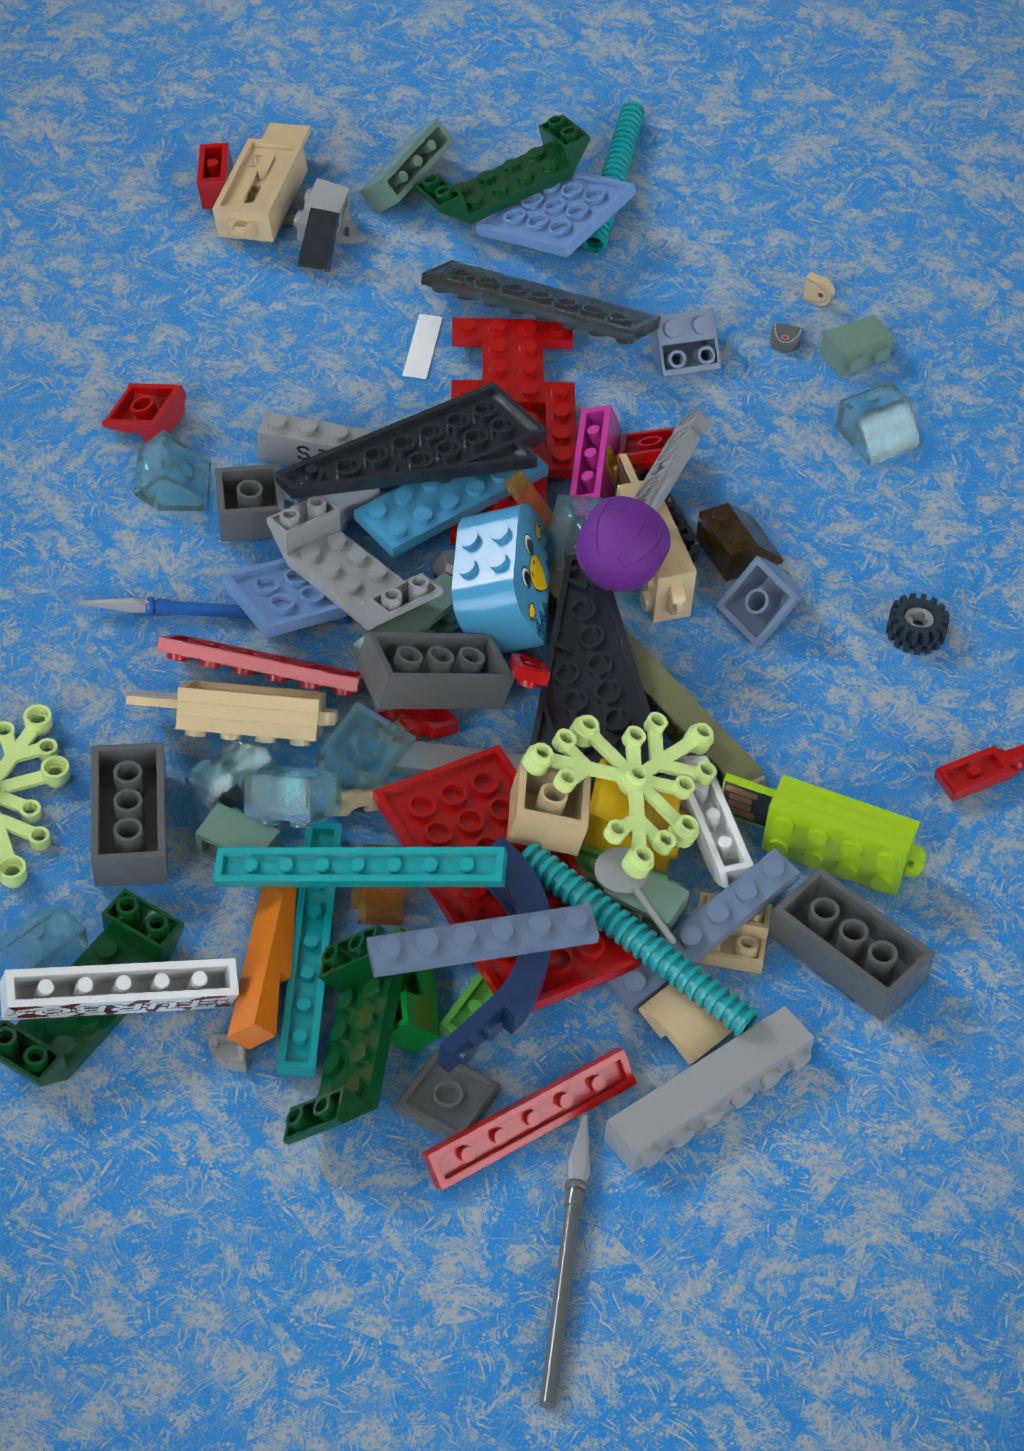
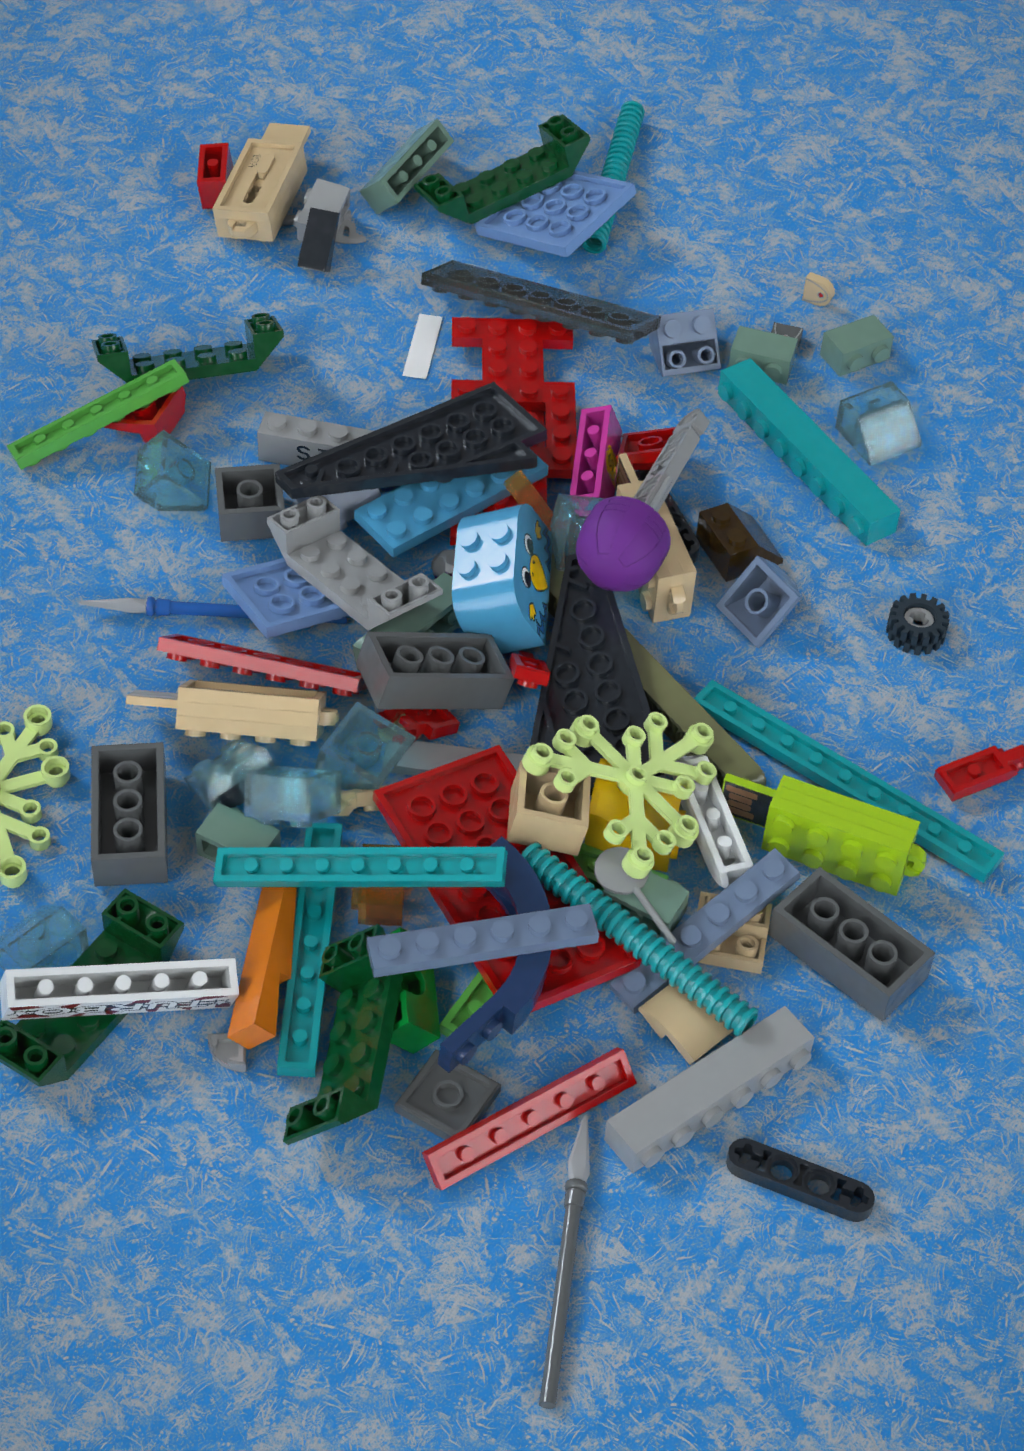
(97, 414): none -> bright green plate
(262, 337): none -> dark green slope
(768, 350): none -> sand green brick
(802, 1174): none -> black beam
(809, 452): none -> teal brick
(848, 779): none -> teal plate

